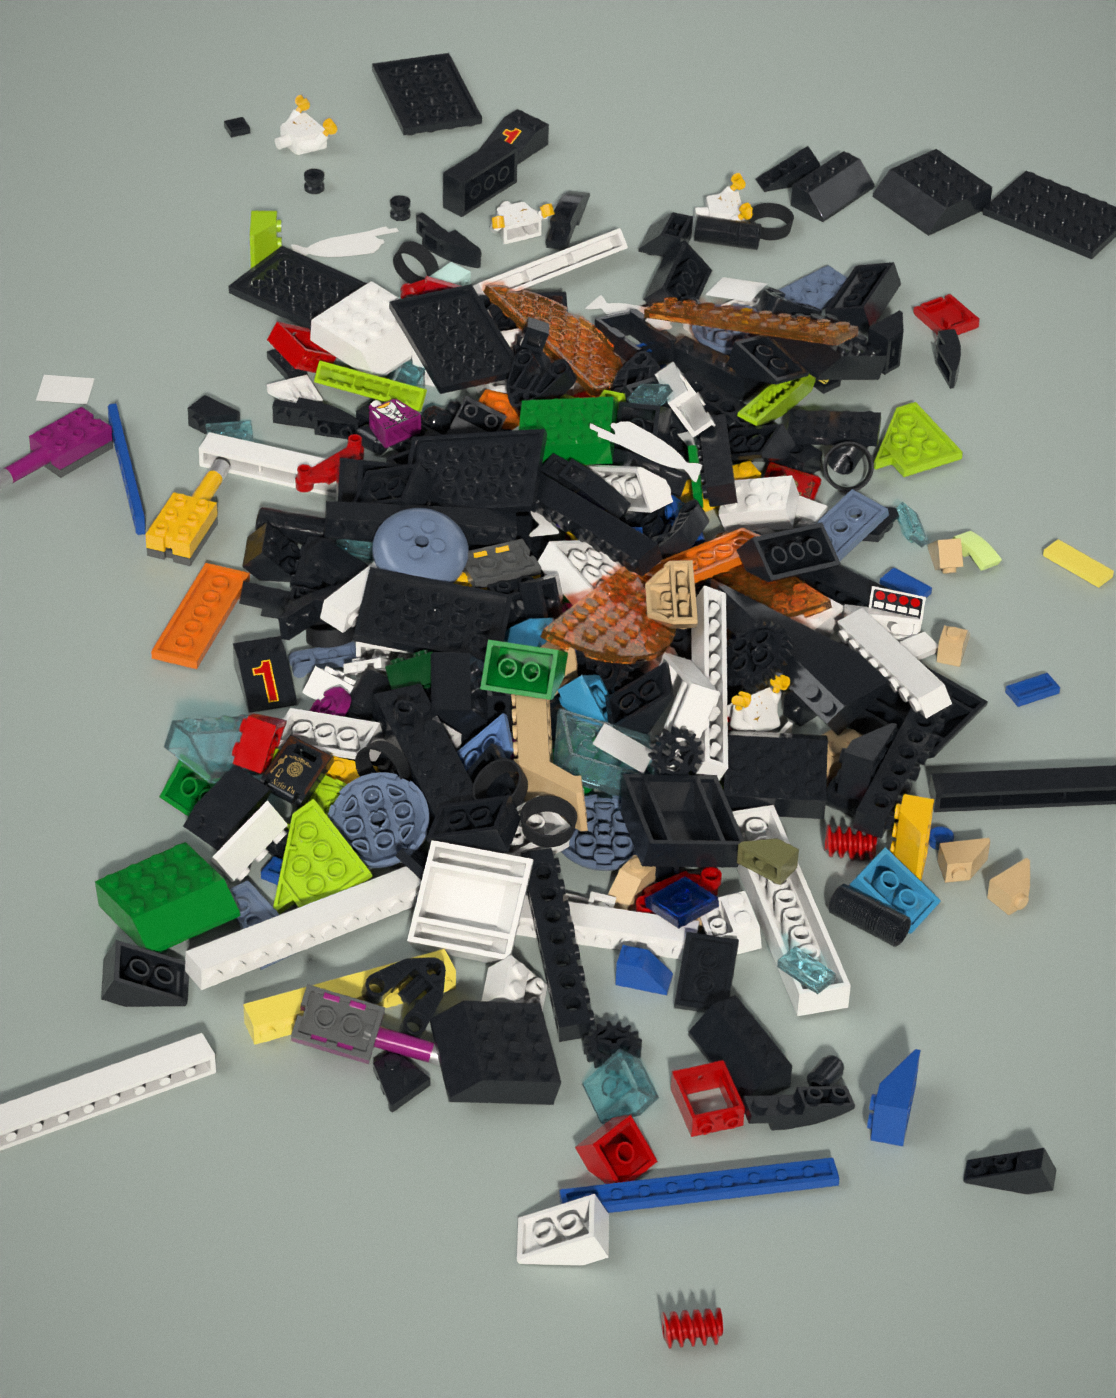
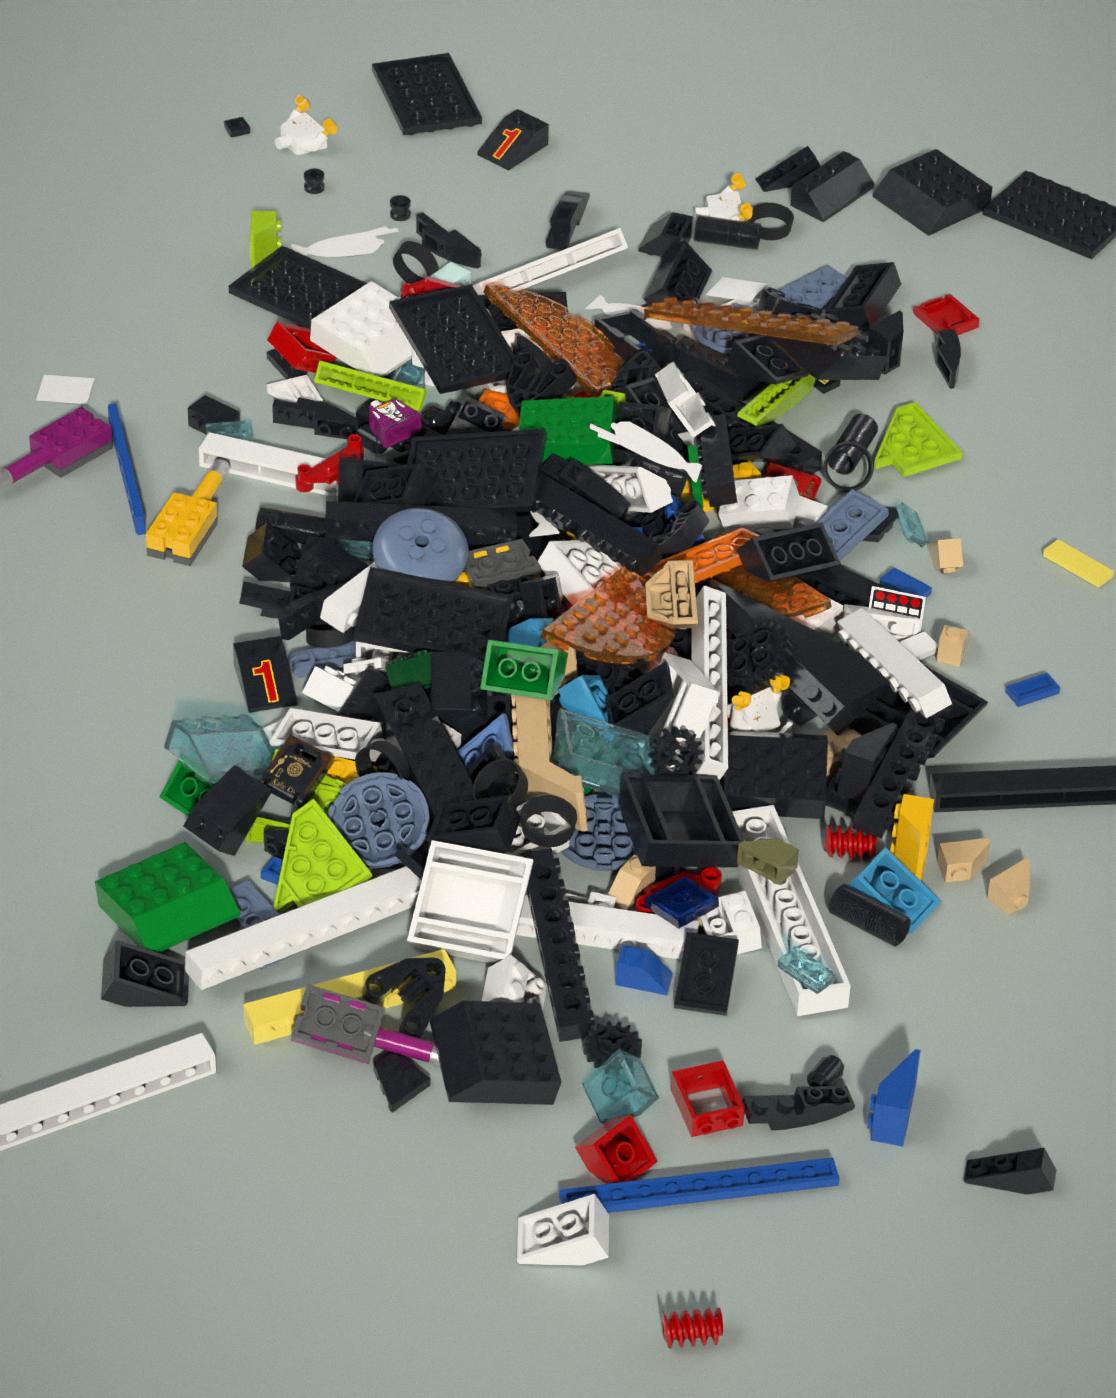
(200, 616): orange plate -> none
(250, 843): white slope -> none
(258, 742): red slope -> none
(334, 703): magenta tile -> none
(480, 177): black brick -> none
(519, 221): white torso -> none
(534, 335): black brick -> none
(623, 747): white sticker -> none
(650, 394): clear light blue plate -> none
(752, 1058): black slope -> none
(834, 427): black plate -> none
(940, 835): blue tile -> none
(979, 549): yellowish green slope -> none

